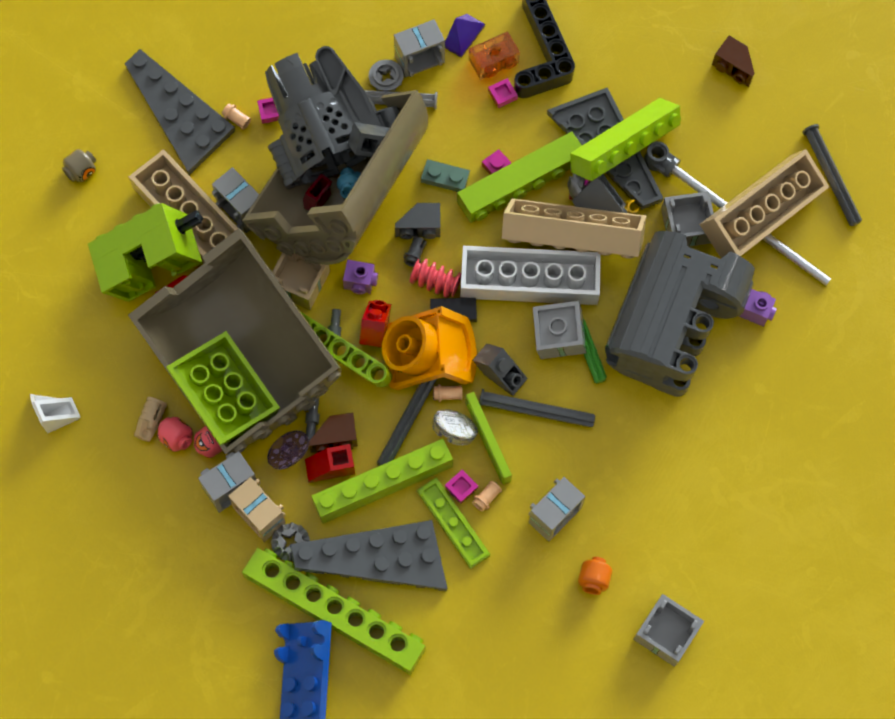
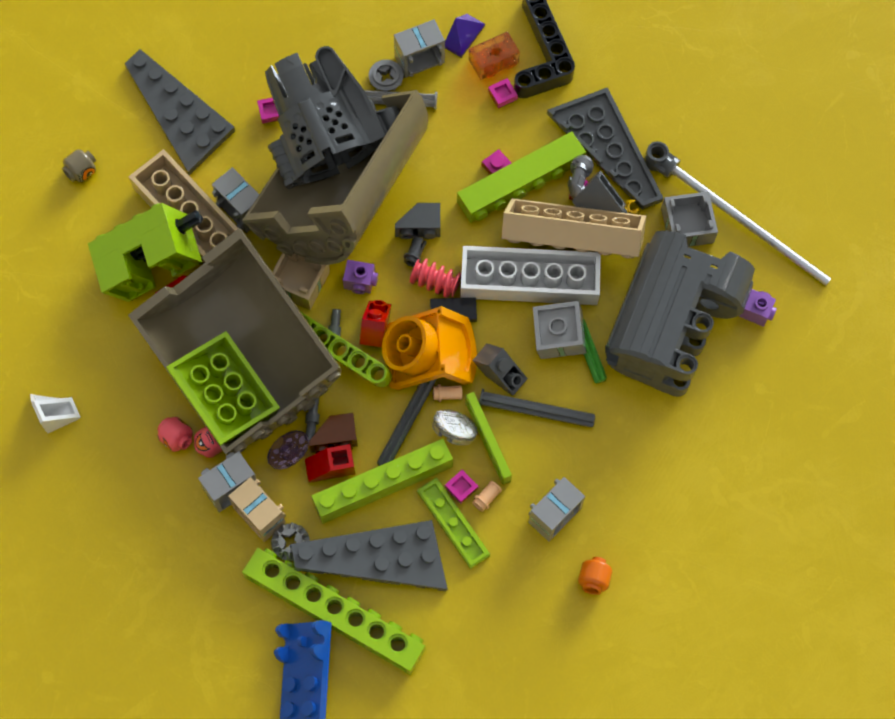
(150, 418): tan hinge -> none
(236, 116): light nougat pin -> none
(313, 198): dark red piece -> none
(347, 180): medium azure animal -> none
(366, 138): dark grey slope -> none
(445, 176): sand green plate -> none
(625, 139): lime brick -> none
(668, 630): light grey container -> none
(735, 61): reddish brown slope -> none
(765, 205): tan brick -> none
(832, 174): dark grey axle -> none

